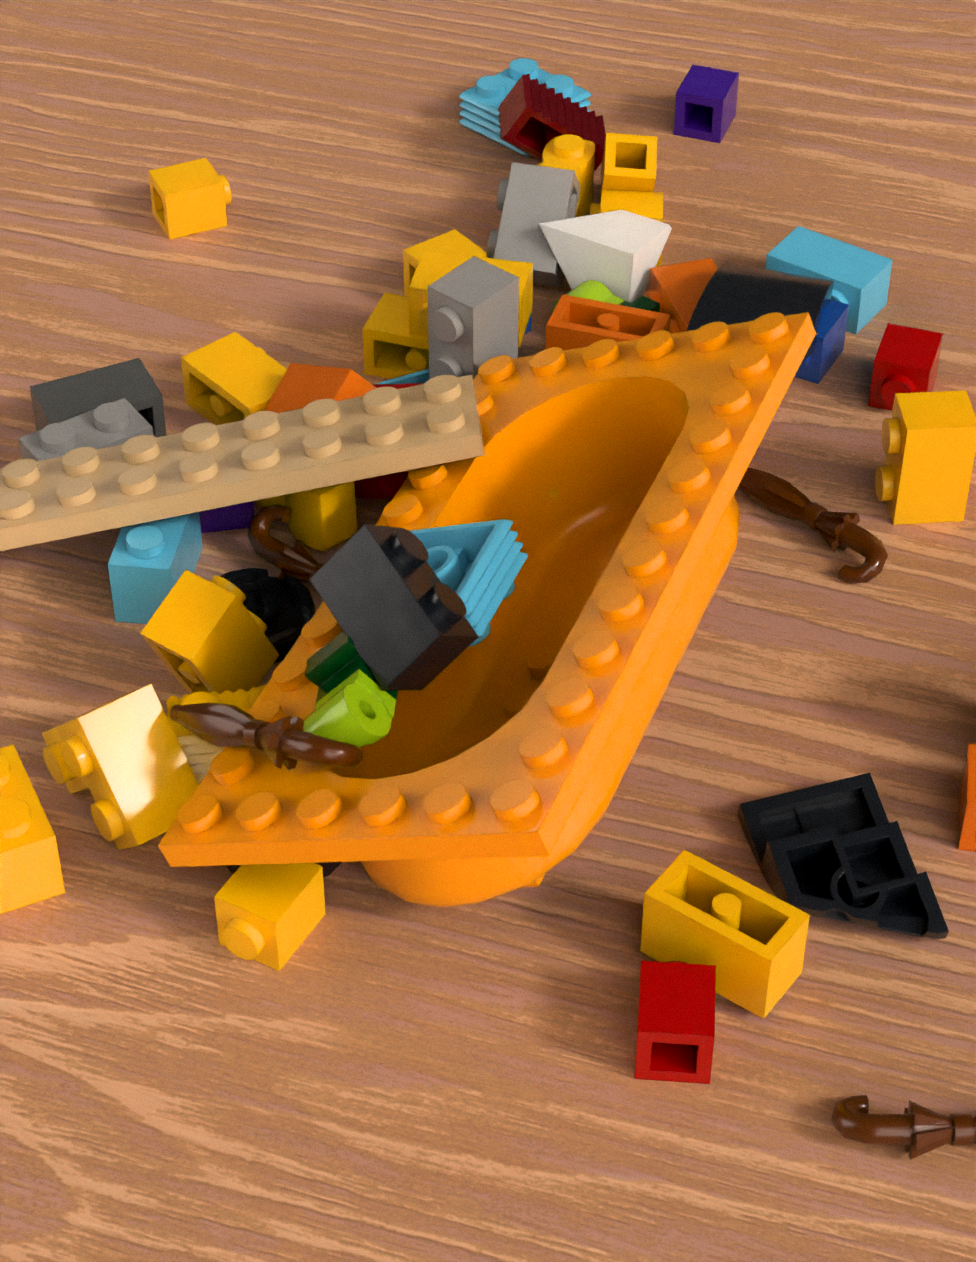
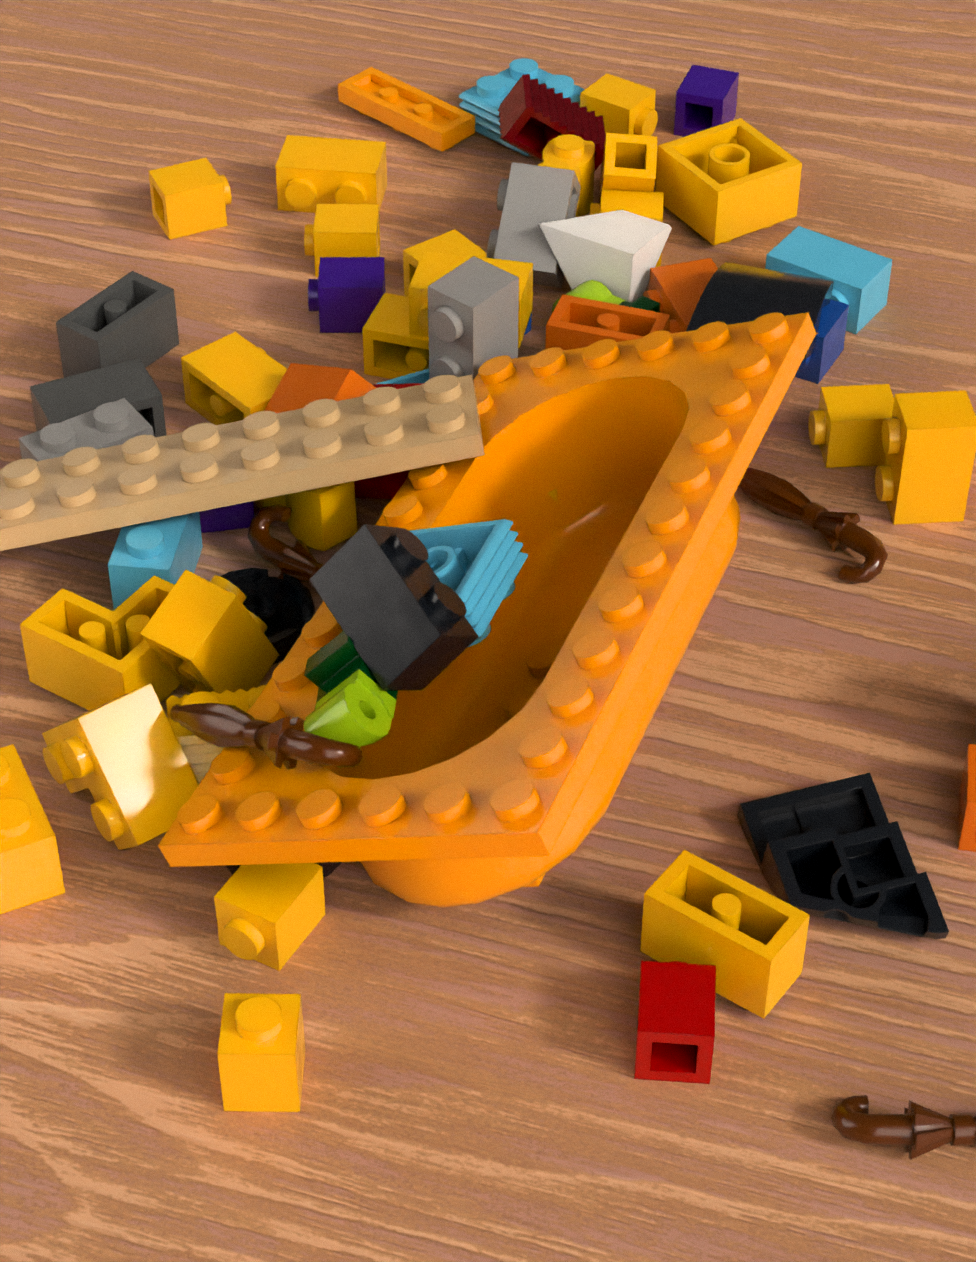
(94, 651): none -> yellow brick
(119, 325): none -> dark grey brick
(261, 1052): none -> yellow brick
(329, 172): none -> yellow brick
(343, 232): none -> yellow brick
(346, 292): none -> dark purple brick
(406, 109): none -> light orange plate
(624, 105): none -> yellow brick
(728, 181): none -> yellow brick
(851, 424): none -> yellow brick
(904, 364): red brick -> none

